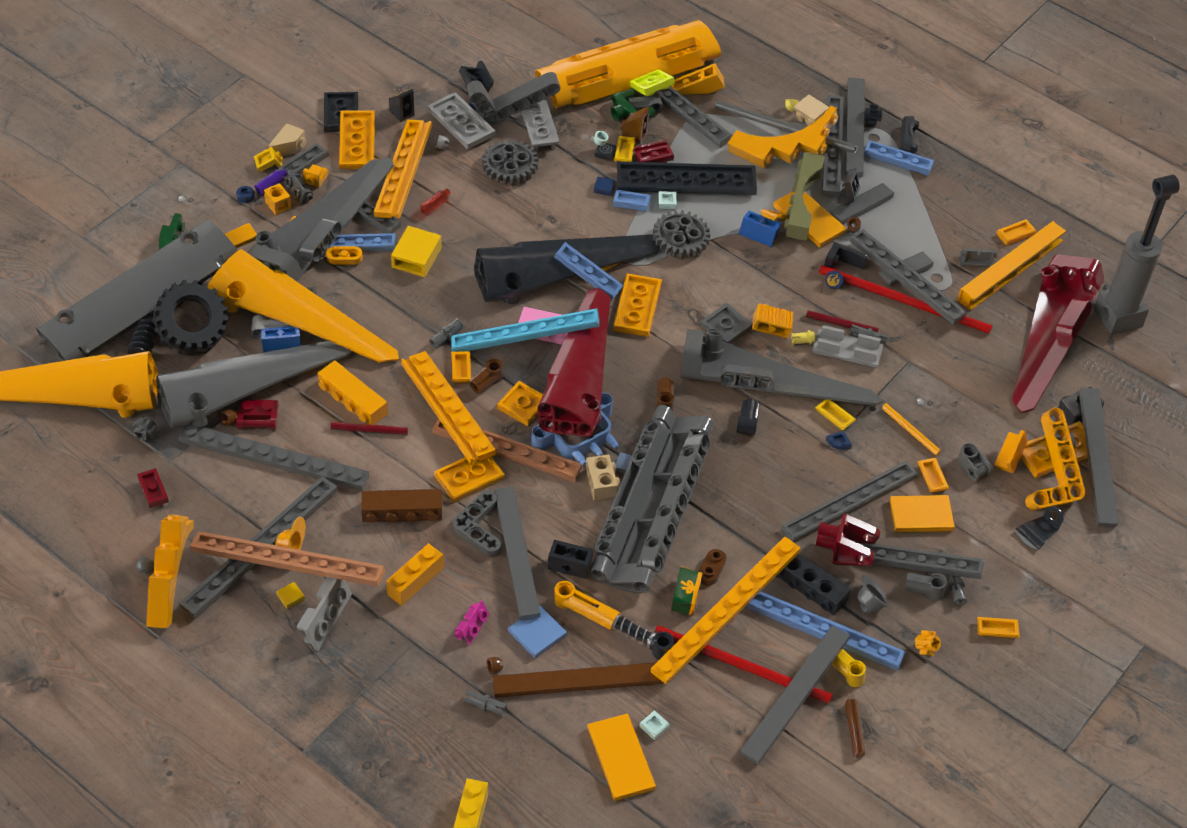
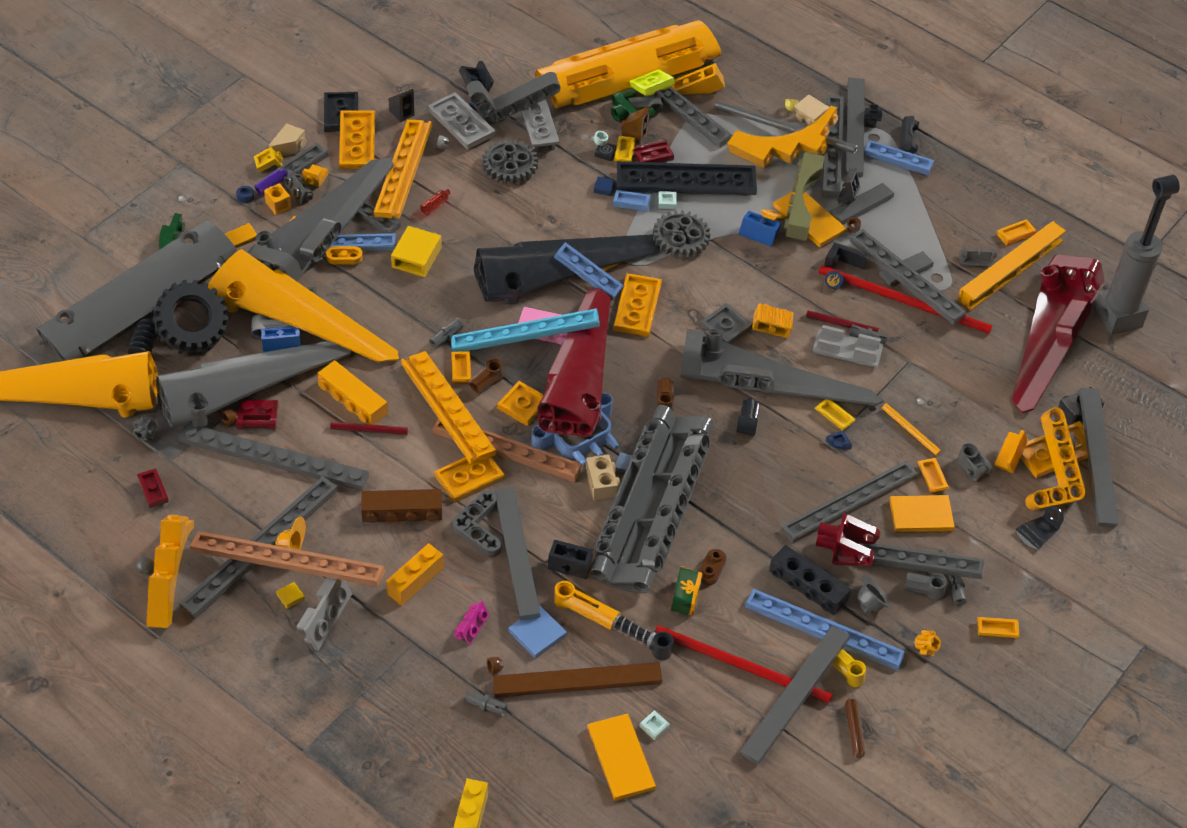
(725, 610): light orange plate -> none
(800, 338): light yellow pin -> none

